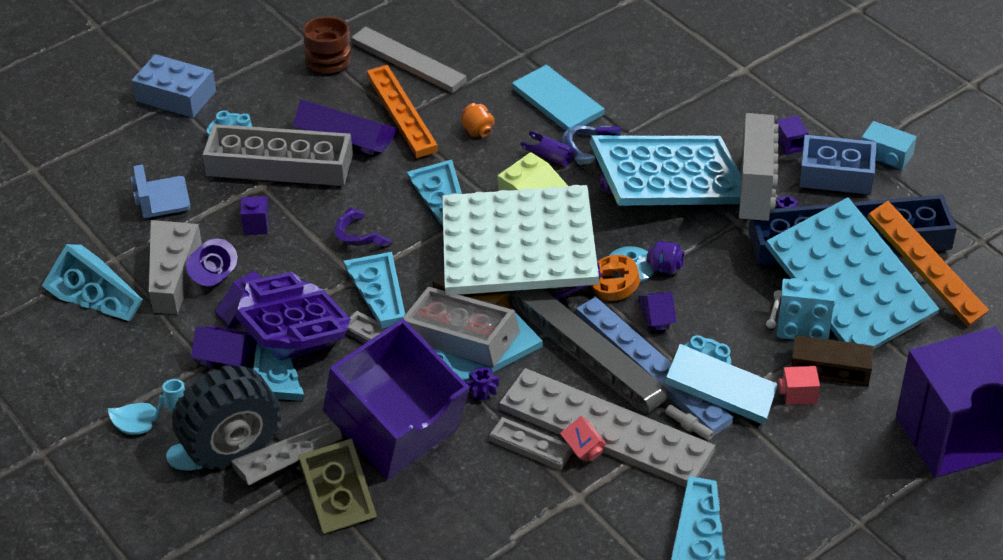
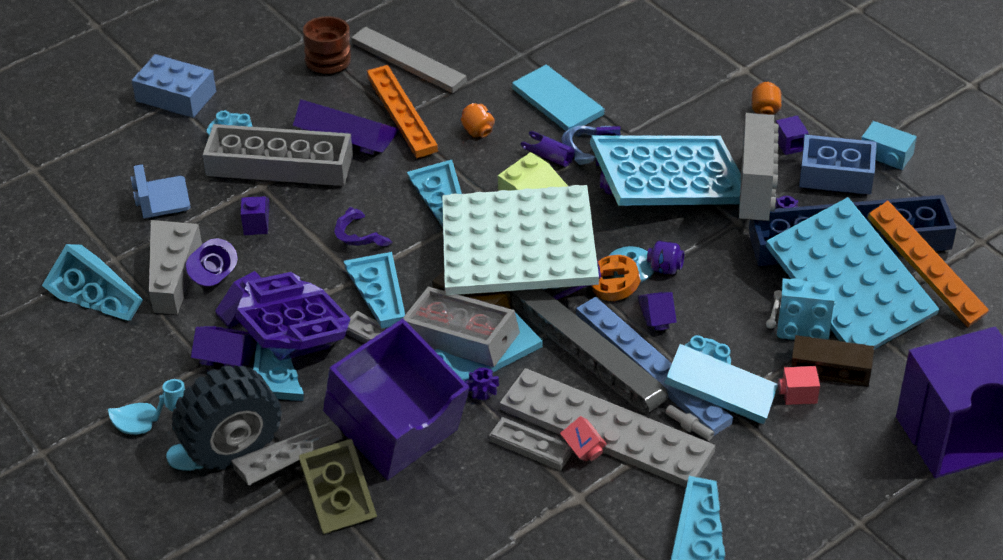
(766, 99): none -> orange head

